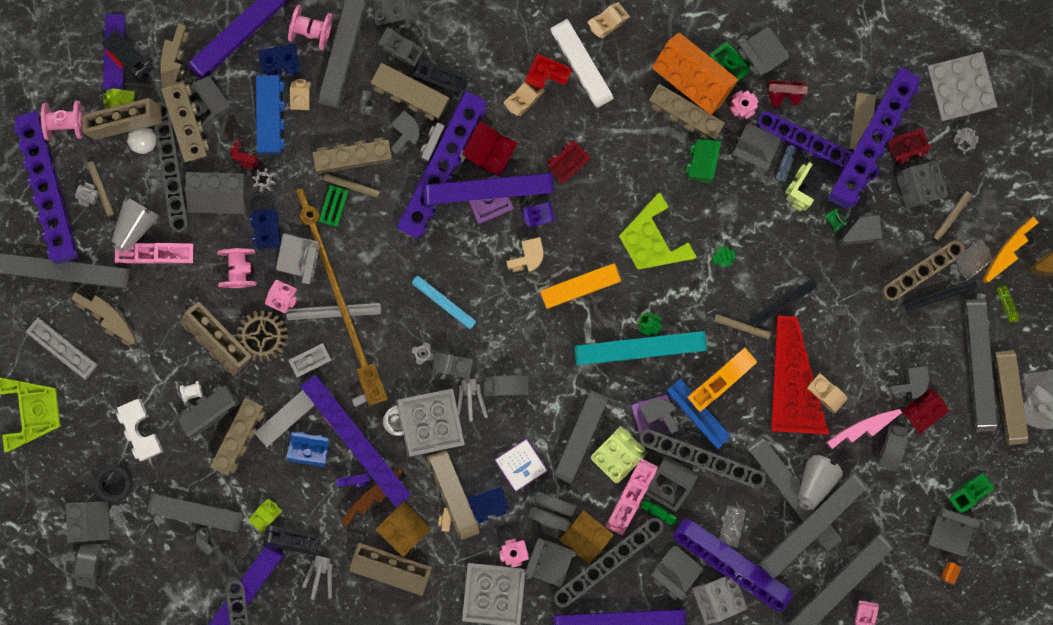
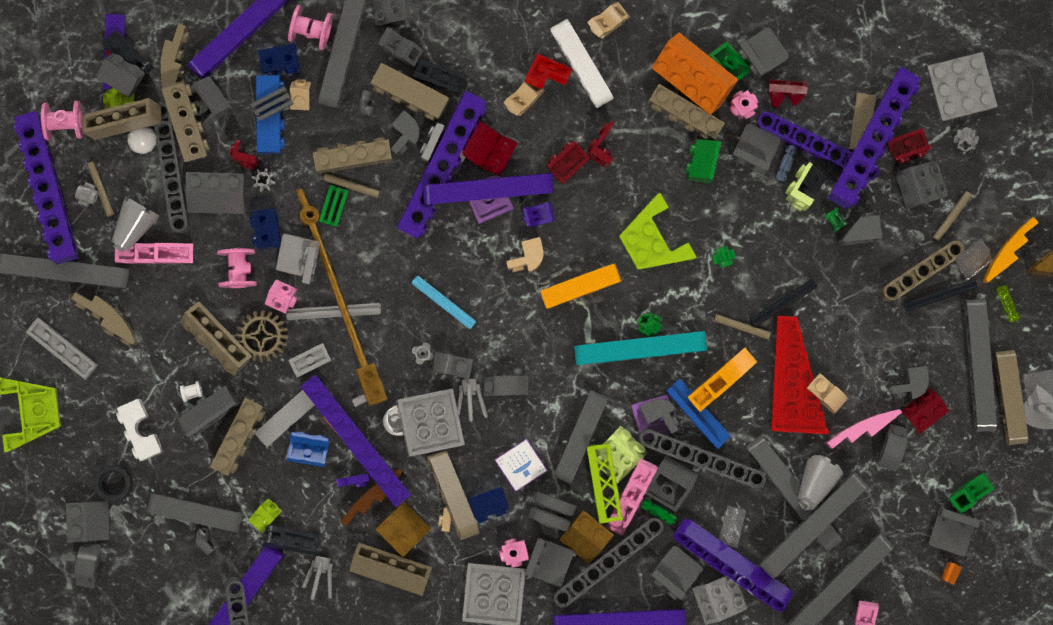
(120, 74): none -> dark grey brick
(257, 111): none -> dark grey tile
(597, 483): none -> lime fence
(601, 156): none -> dark red bracket

